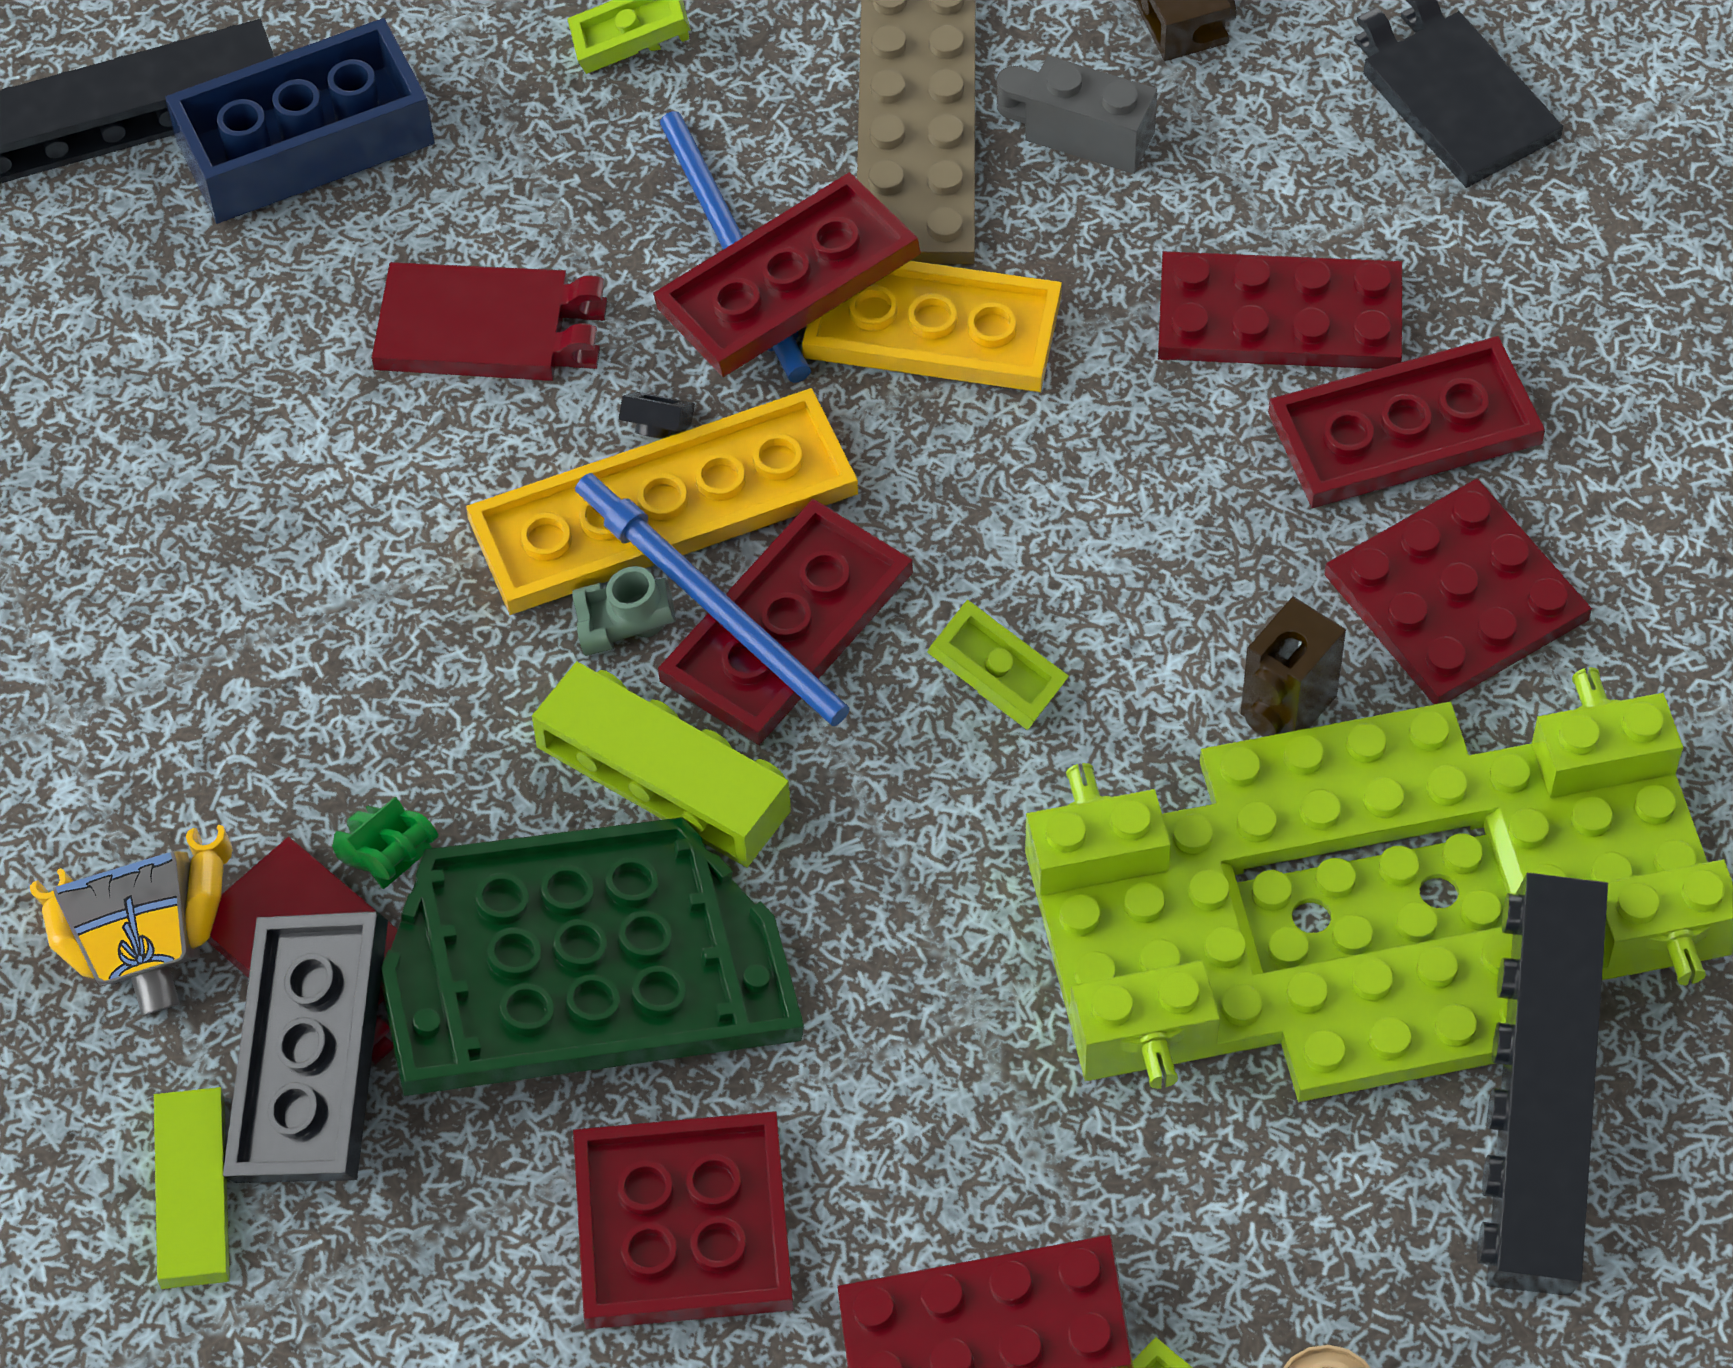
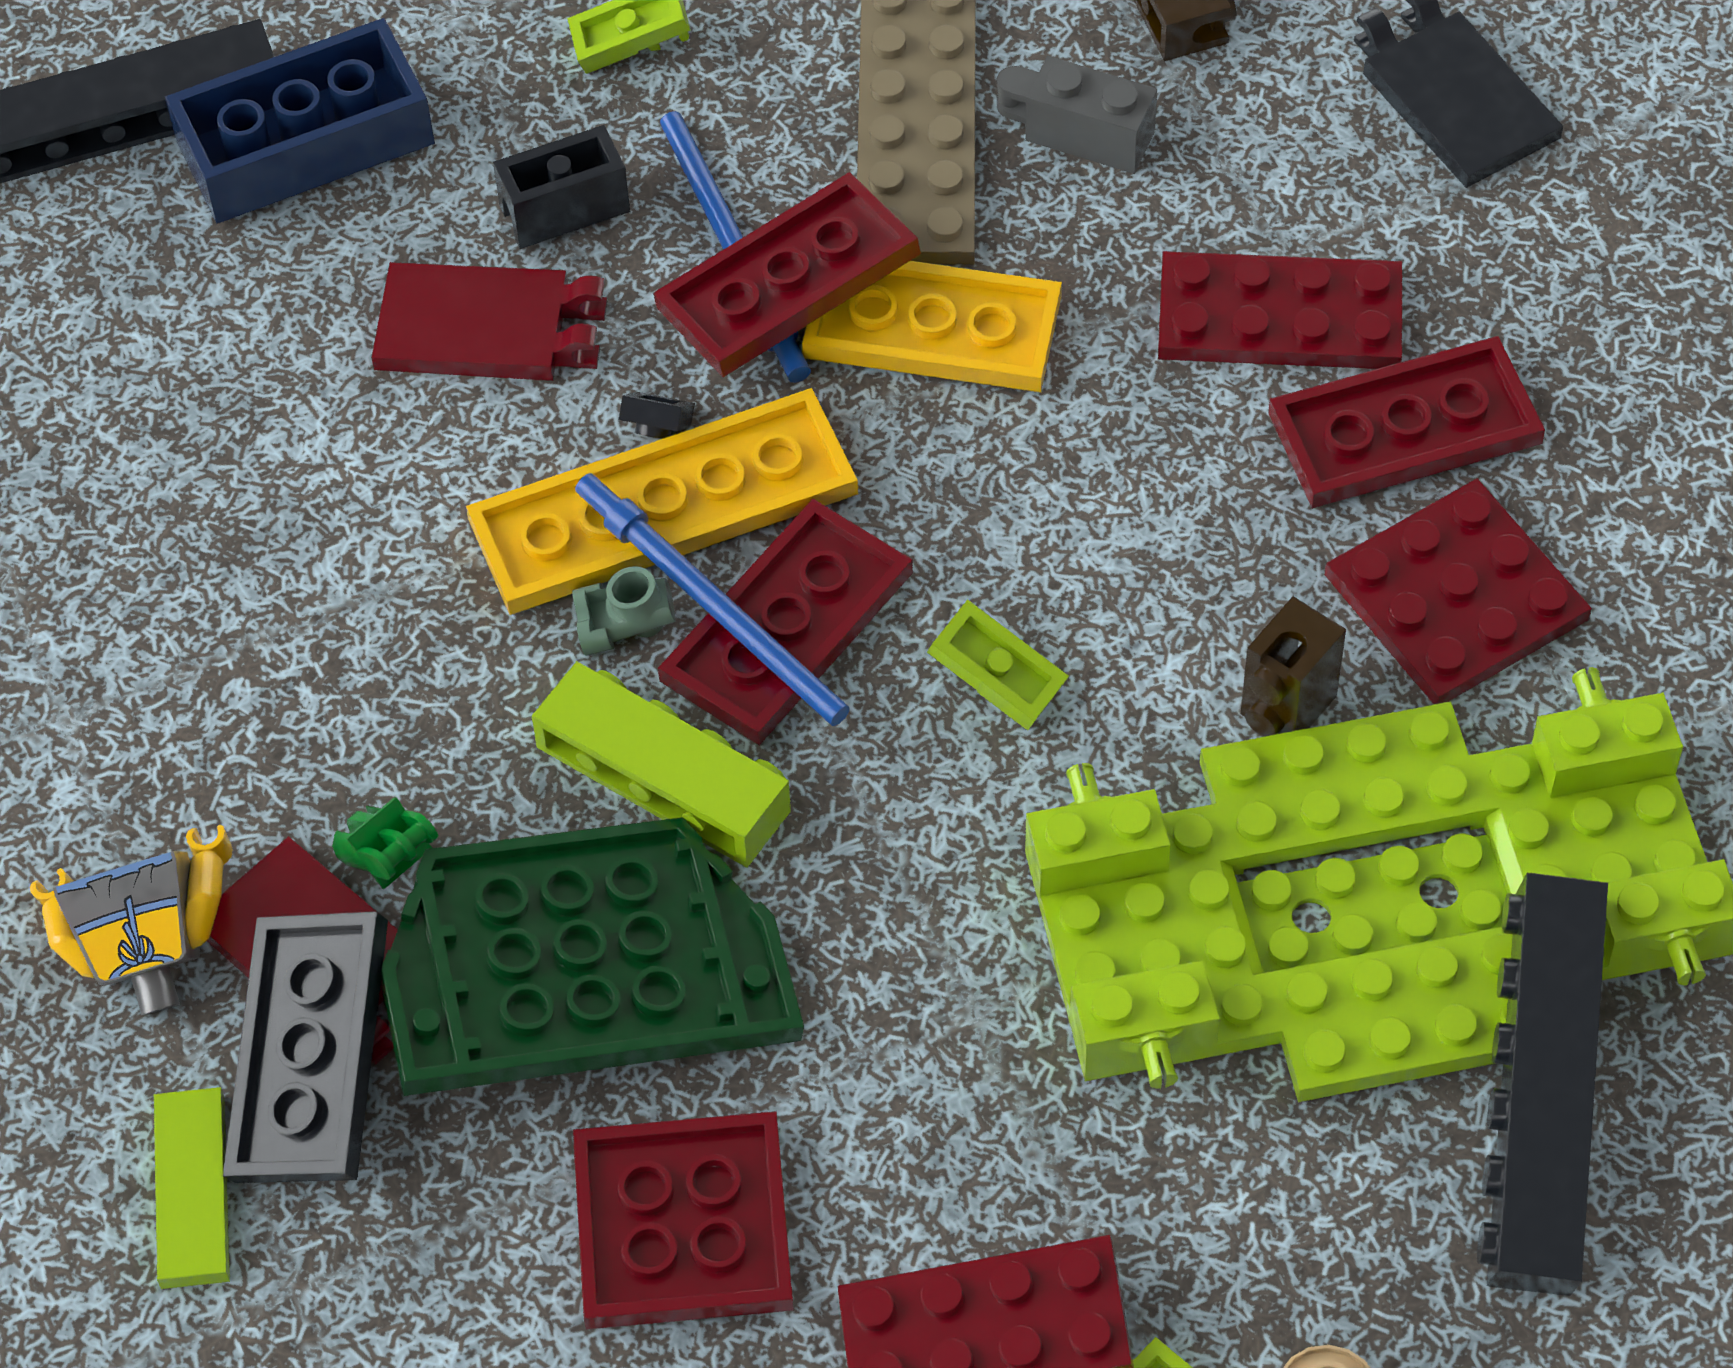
(562, 186): none -> black brick

